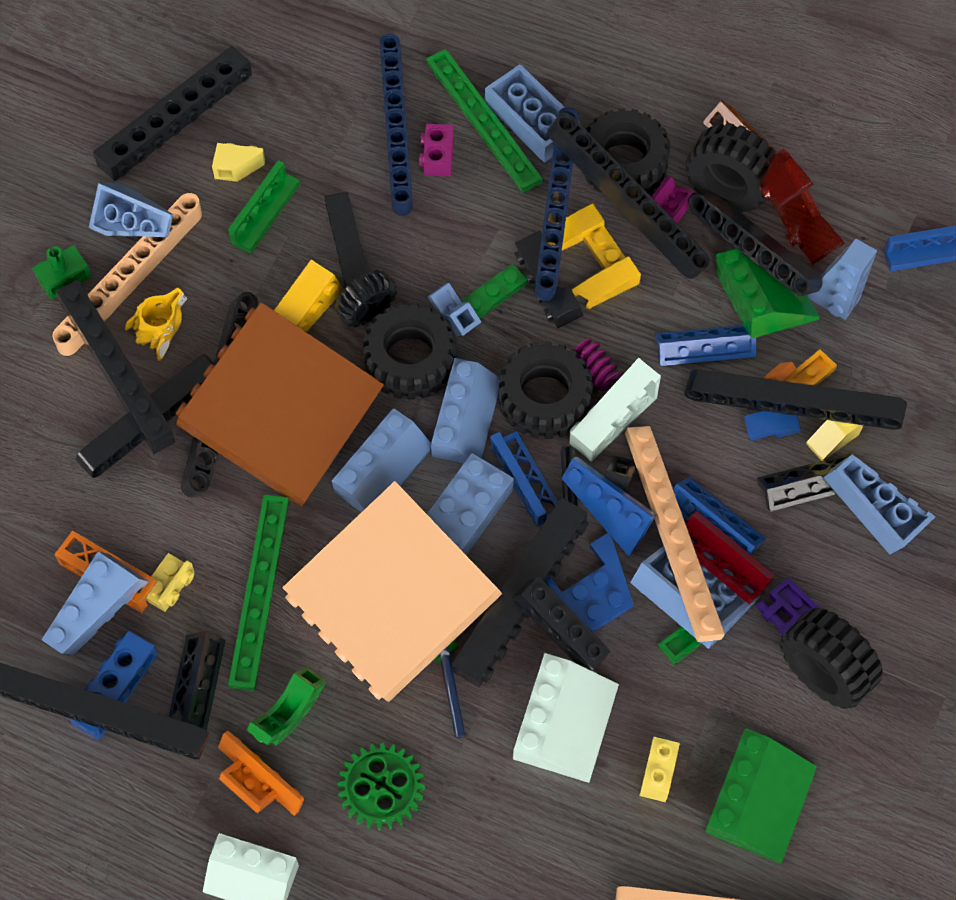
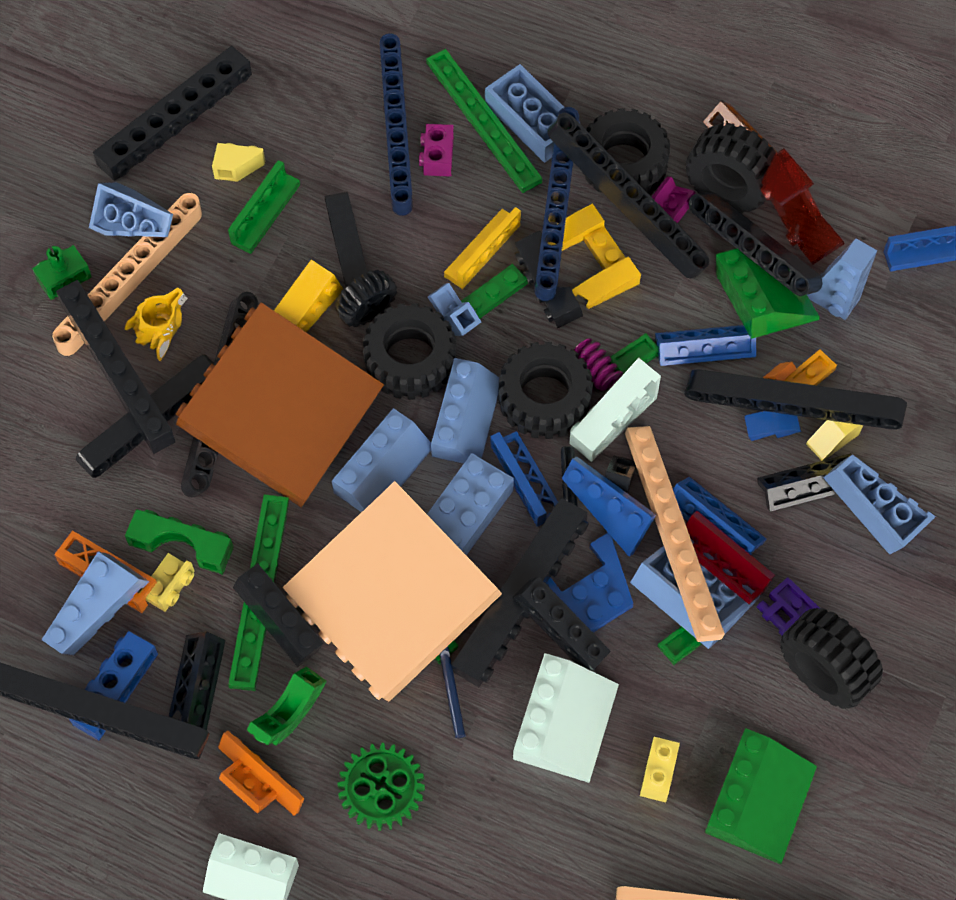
(150, 531): none -> green arch
(277, 615): none -> black brick
(483, 247): none -> yellow fence
(640, 348): none -> green tile

